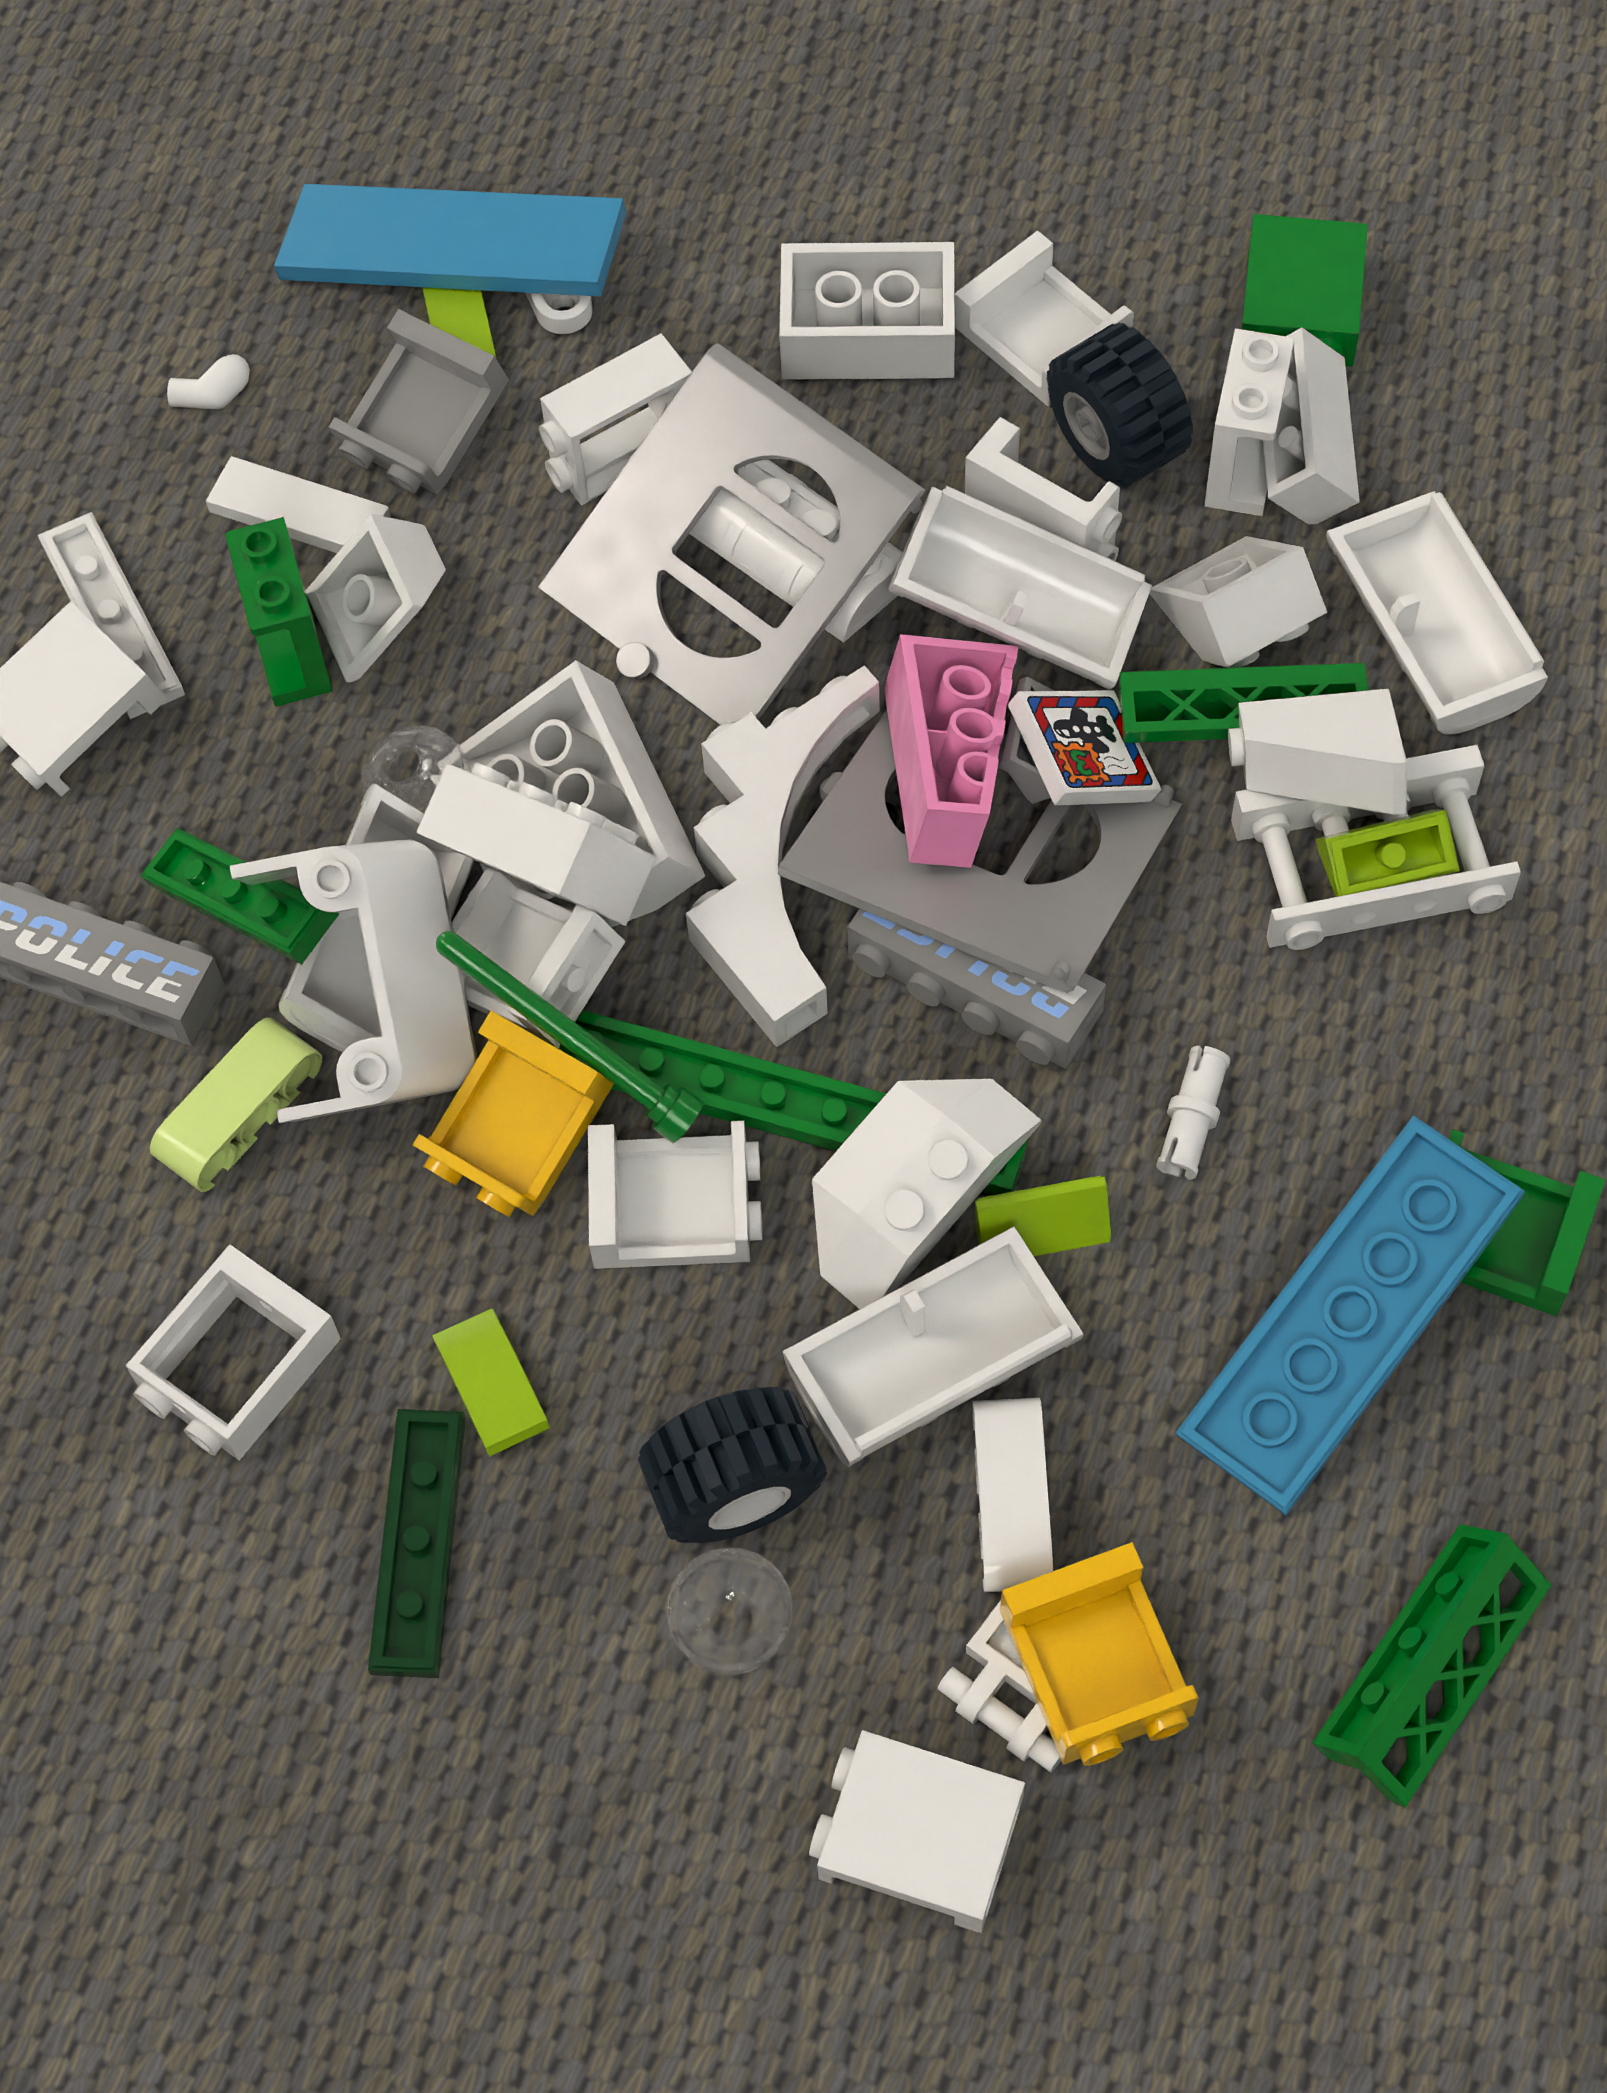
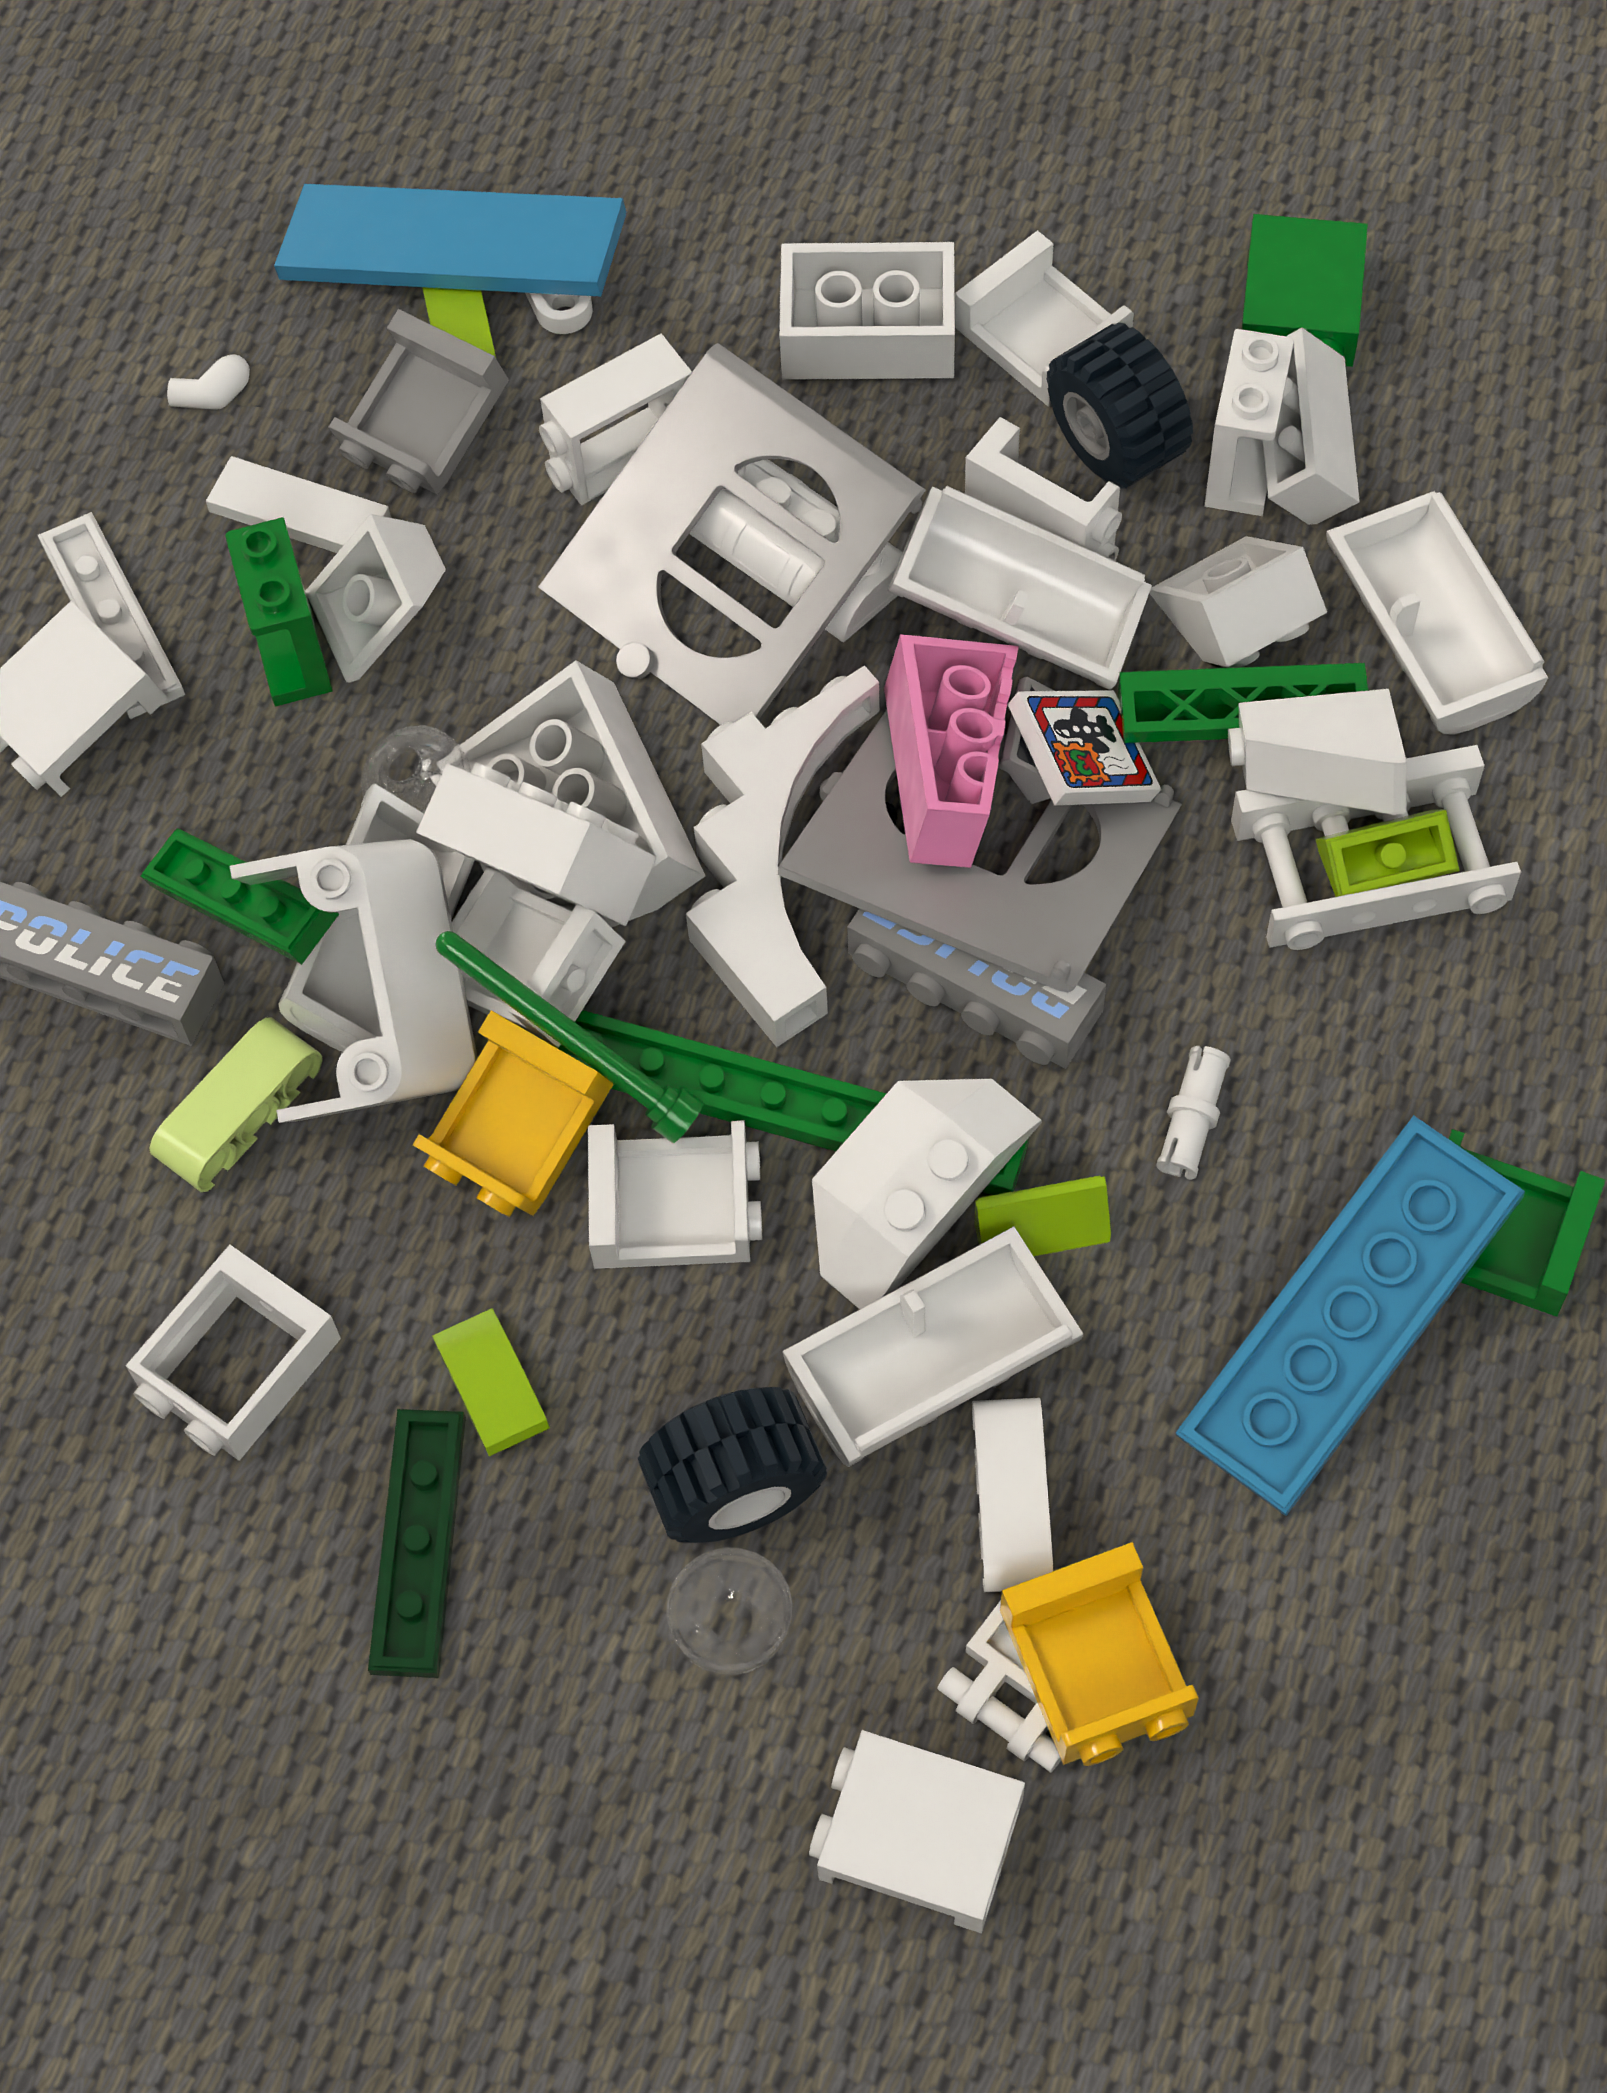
(1426, 1648): green fence -> none

